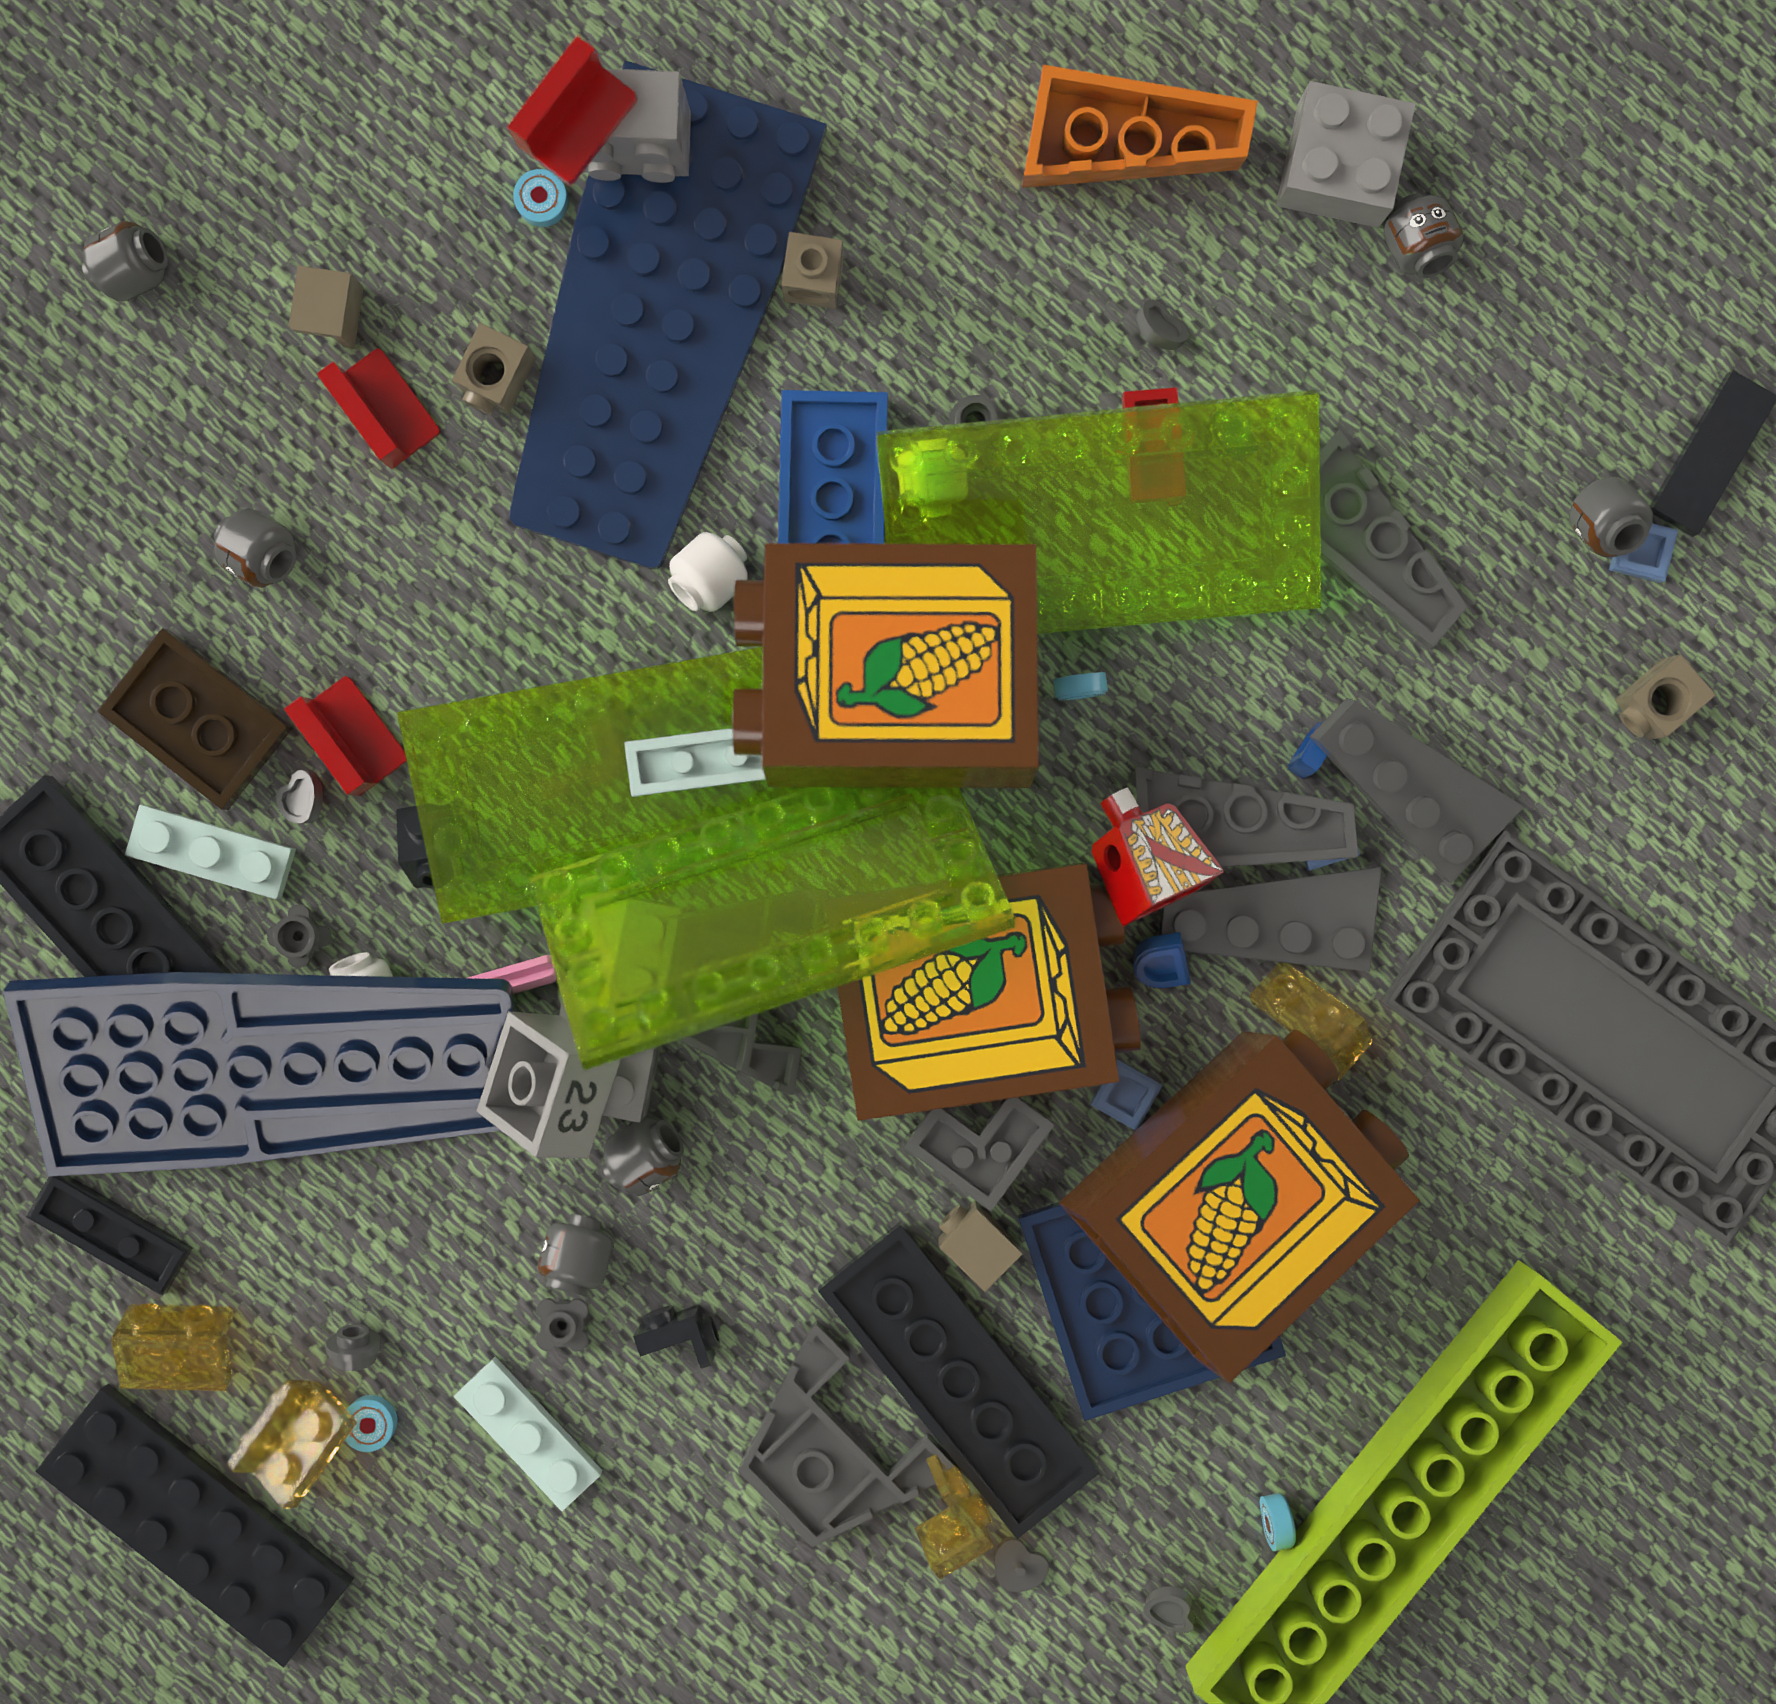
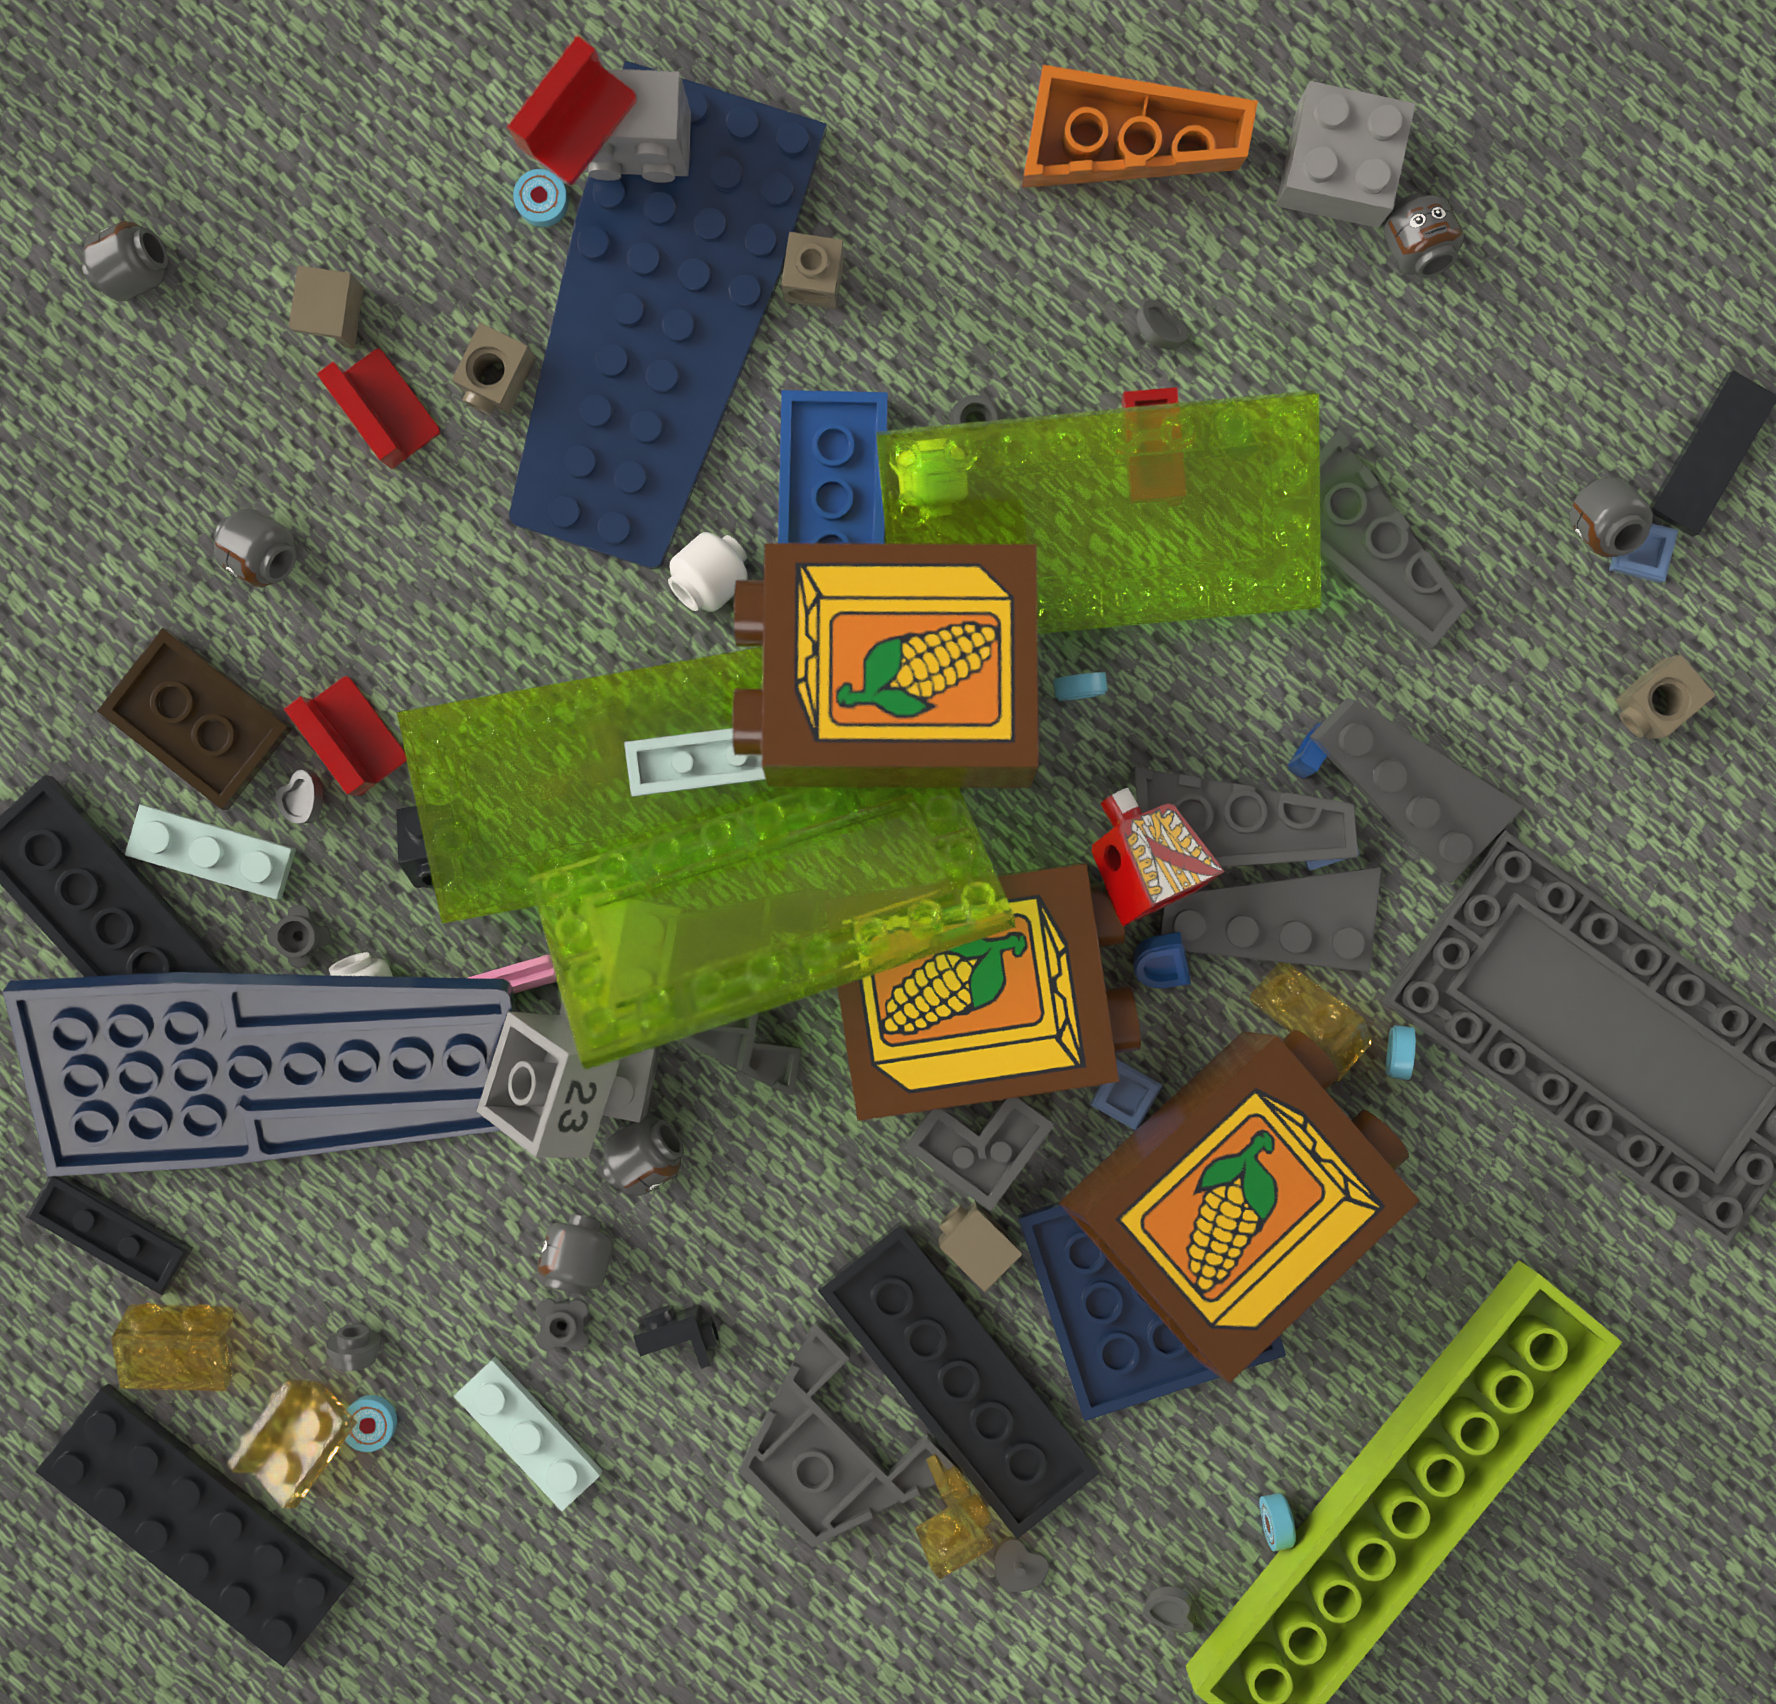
(1400, 1052): none -> medium azure tile

